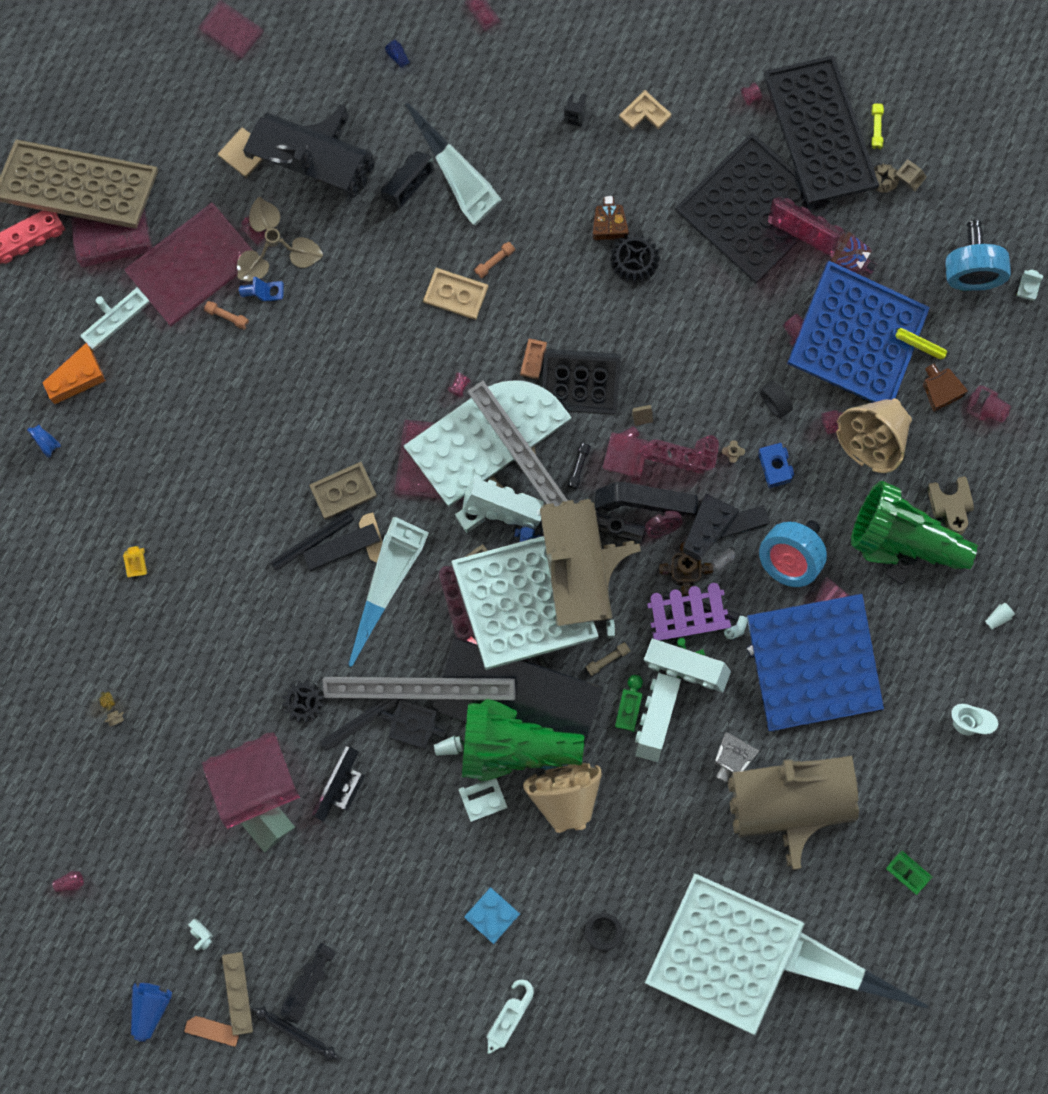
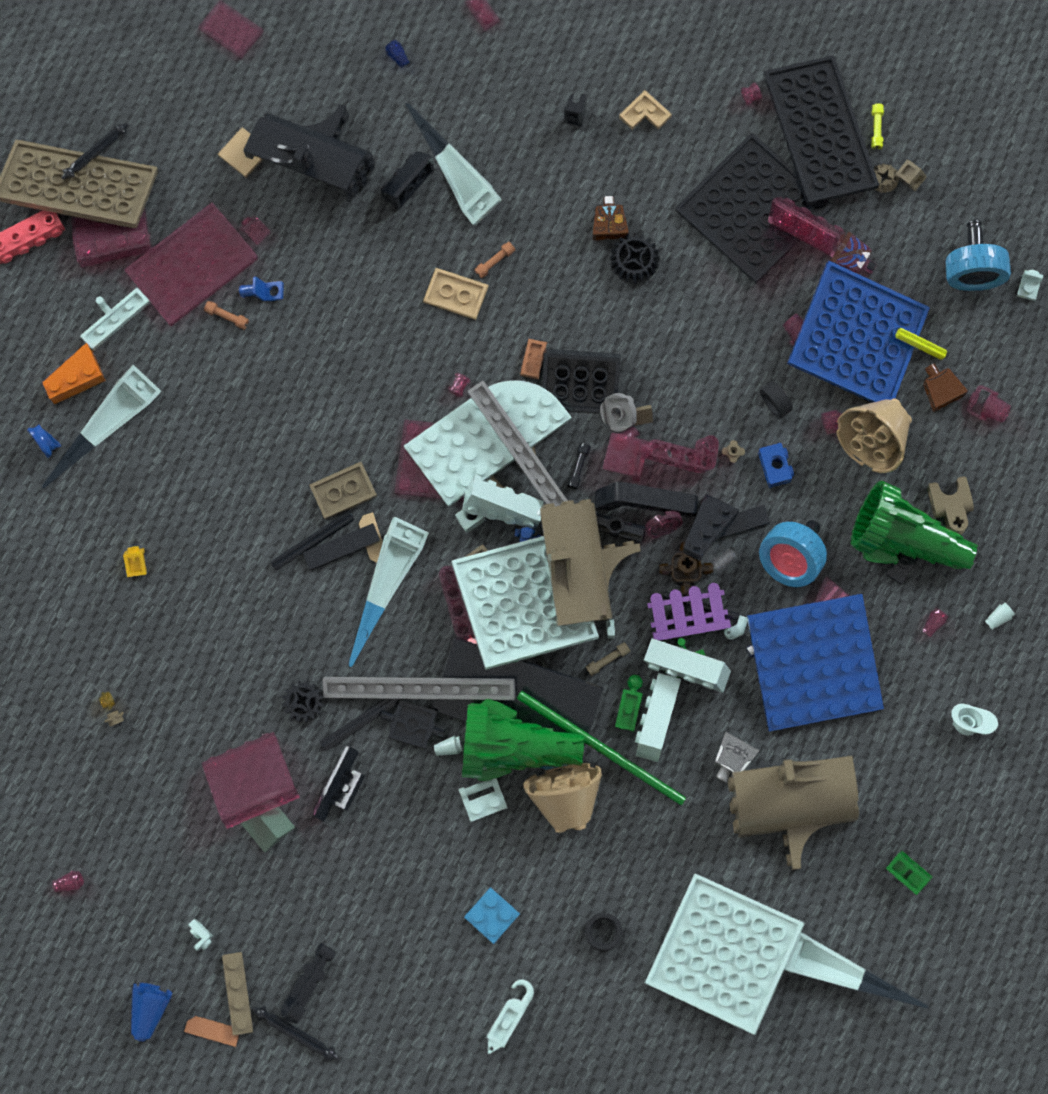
(94, 151): none -> black wheel
(123, 402): none -> light aqua plate
(266, 216): dark tan plant -> none
(601, 748): none -> green piece
(625, 405): none -> light grey plate
(934, 622): none -> clear pink cone

